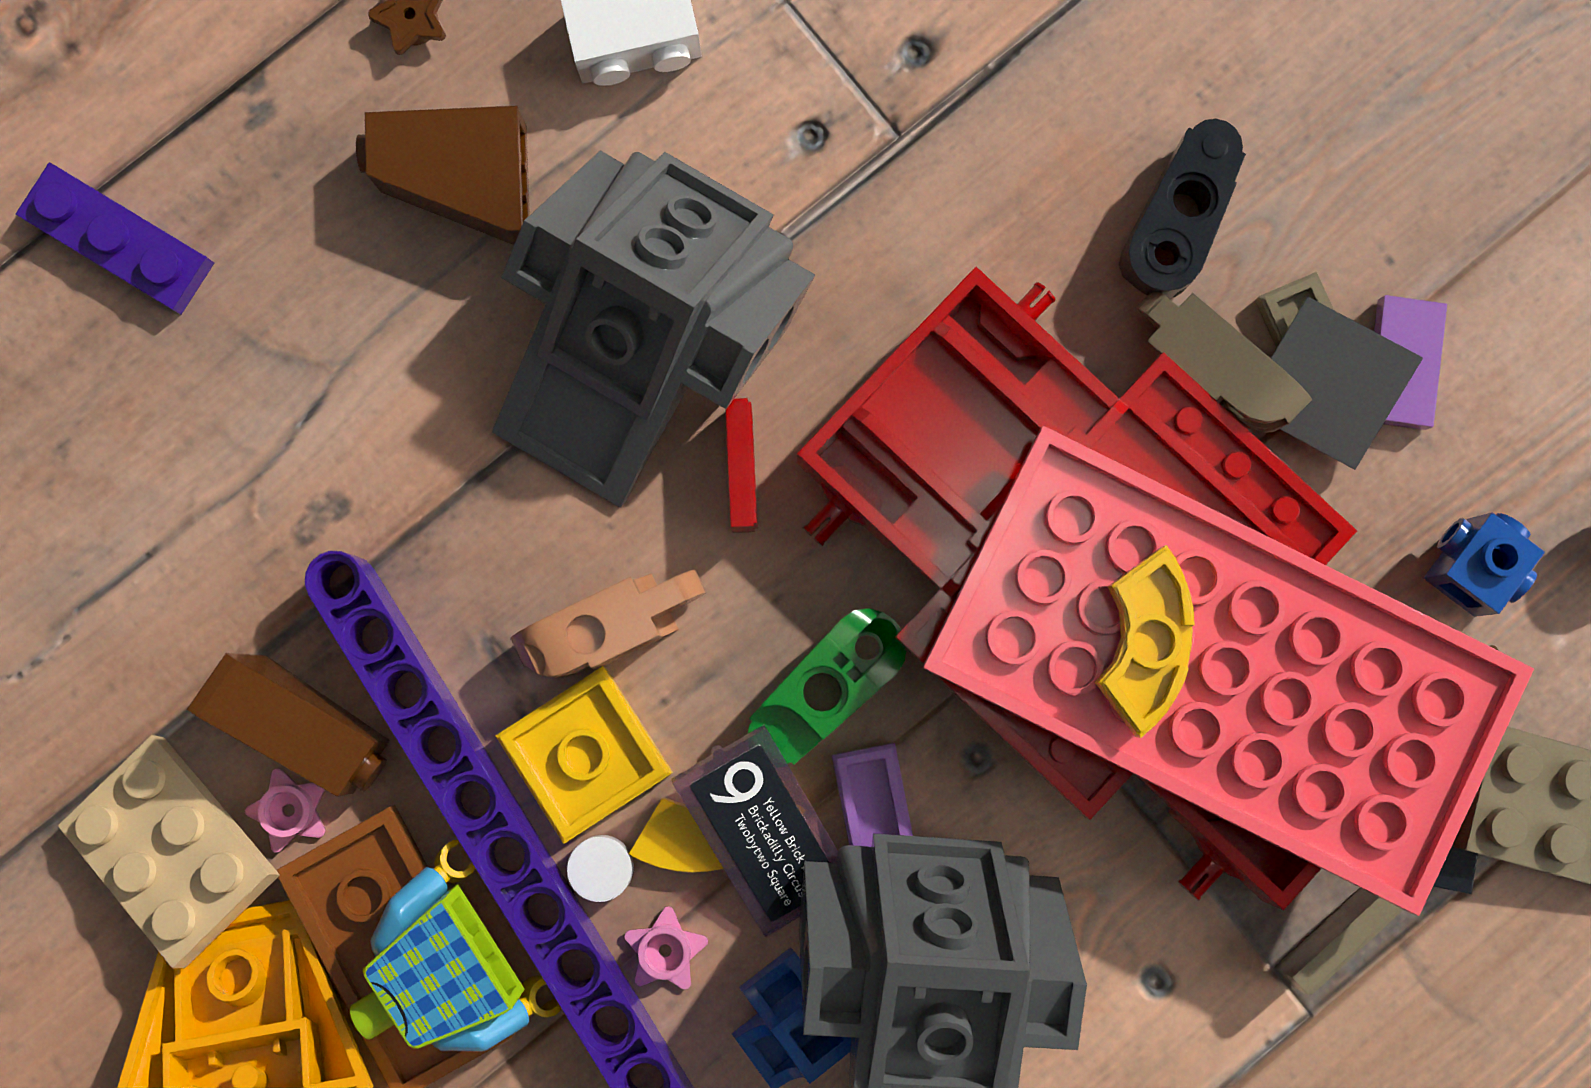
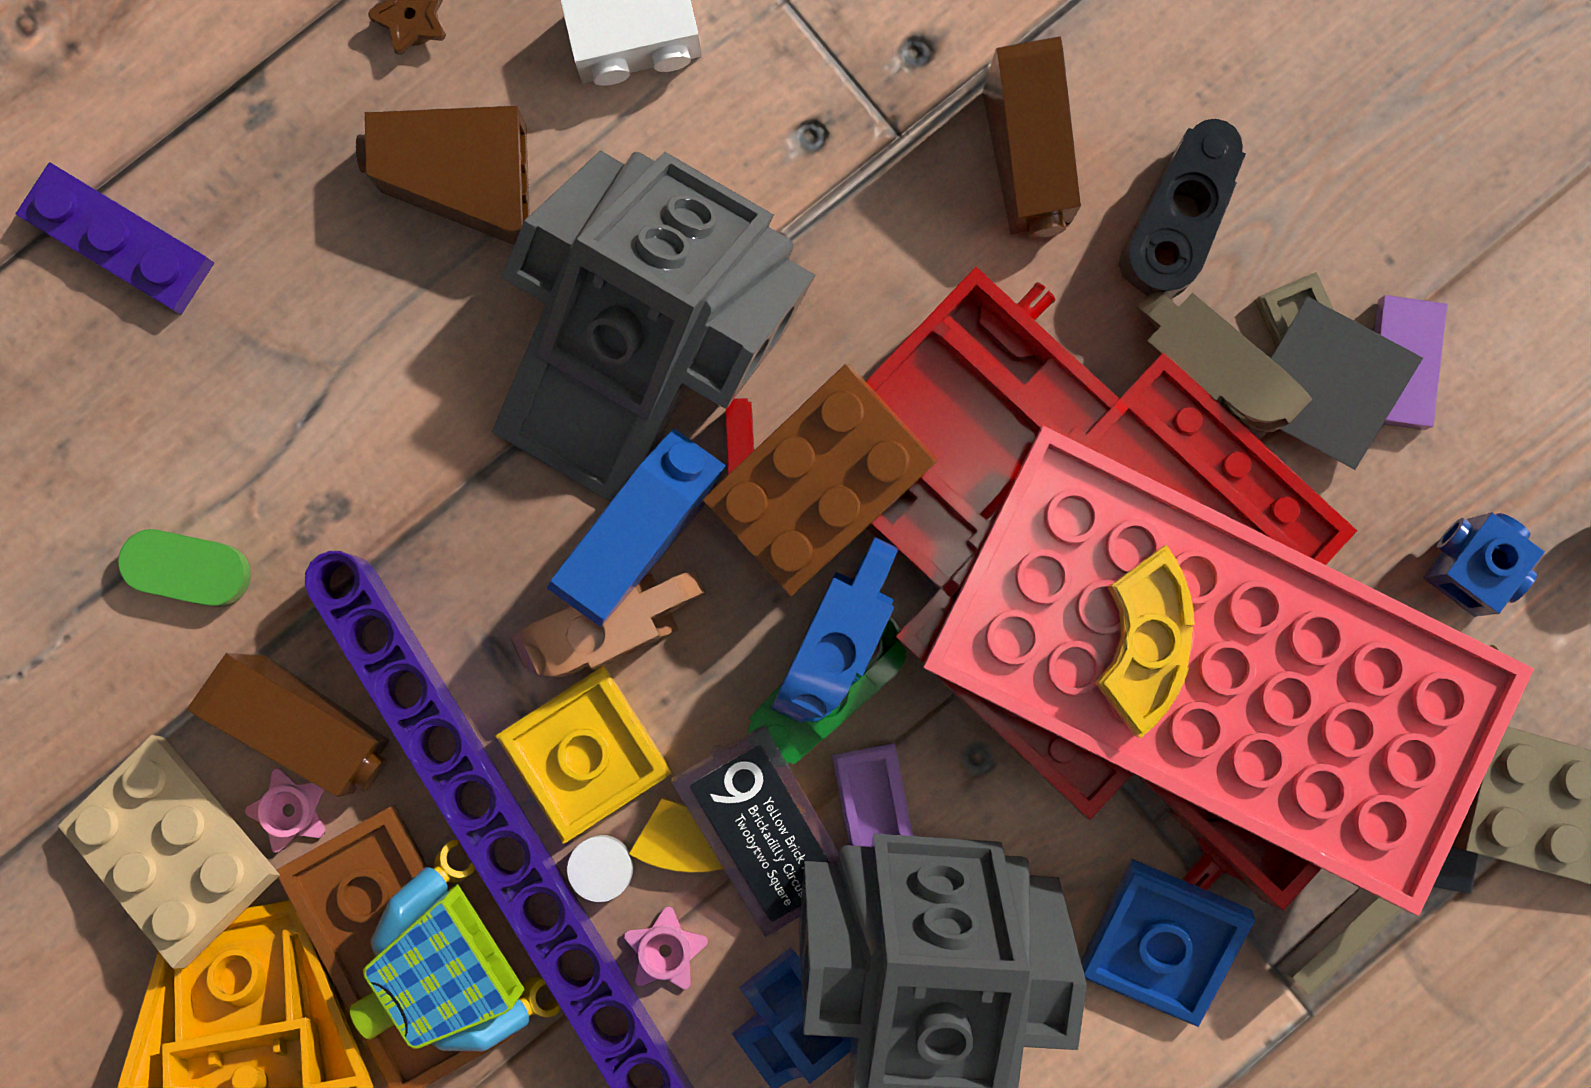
(184, 568): none -> bright green tile
(637, 527): none -> blue slope
(820, 479): none -> dark orange plate
(838, 639): none -> blue piece
(1033, 136): none -> reddish brown slope
(1166, 942): none -> blue tile

